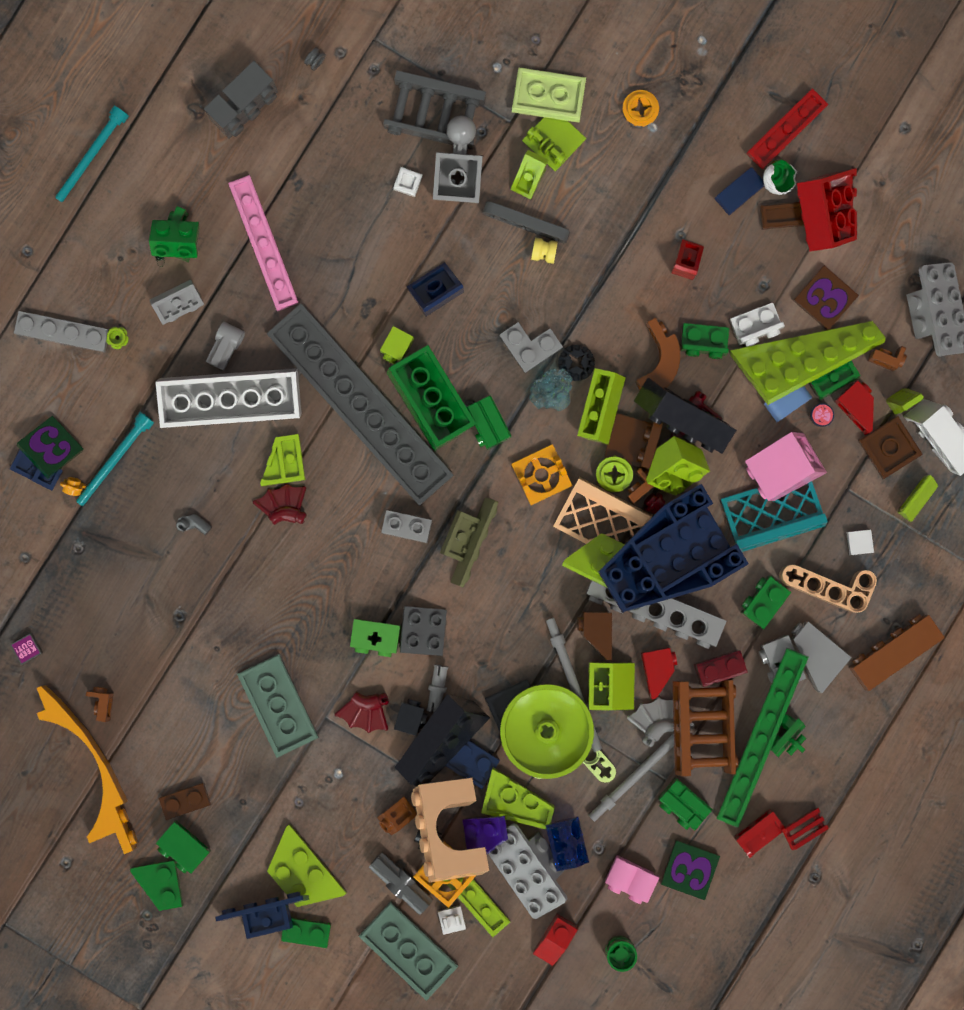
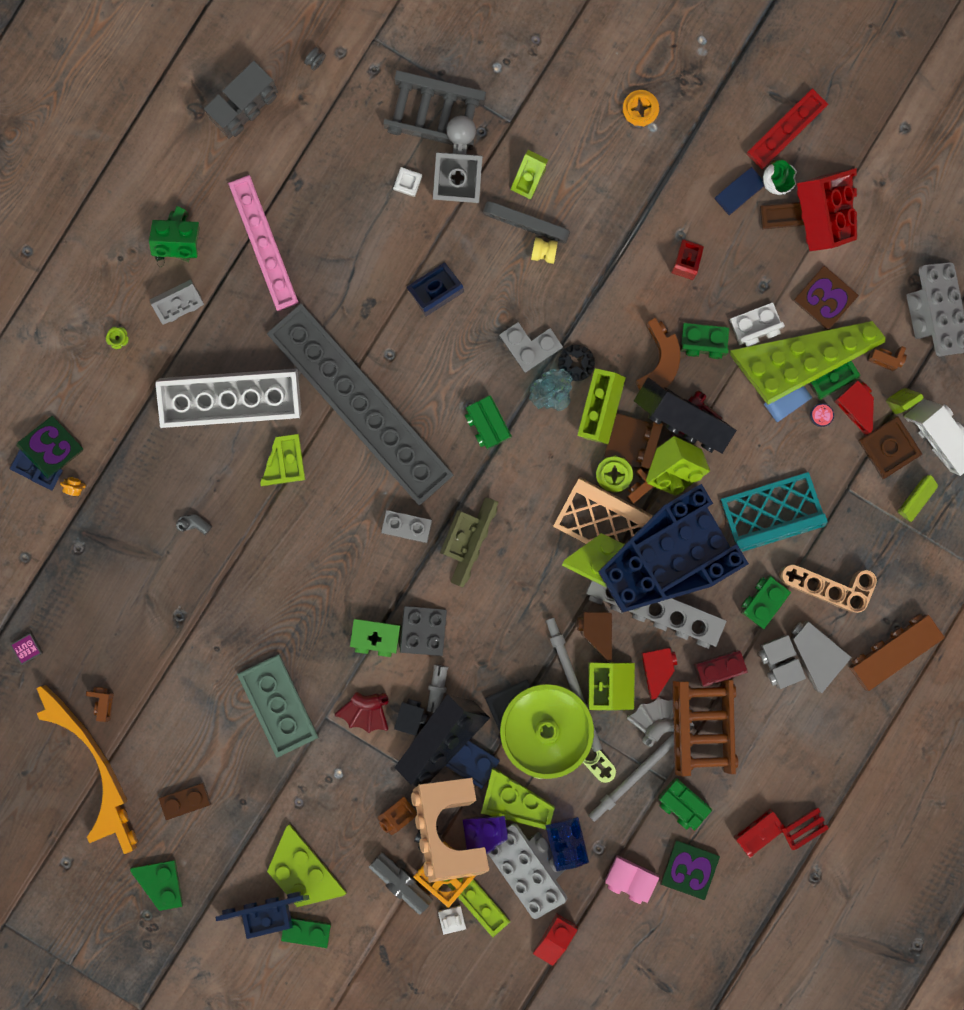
(61, 331): light grey plate -> none
(116, 117): teal piece -> none
(141, 424): teal piece -> none
(182, 847): green brick -> none
(227, 340): light grey piece -> none
(283, 504): dark red arm -> none
(396, 345): lime brick -> none
(408, 950): sand green tile -> none
(430, 397): green slope -> none
(548, 94): yellowish green tile -> none
(551, 454): light orange piece -> none
(554, 140): lime hinge -> none
(621, 953): green wheel -> none
(654, 503): dark red plate -> none
(762, 737): green tile -> none
(784, 466): bright pink slope -> none
(793, 728): green hips -> none
(860, 542): white tile -> none

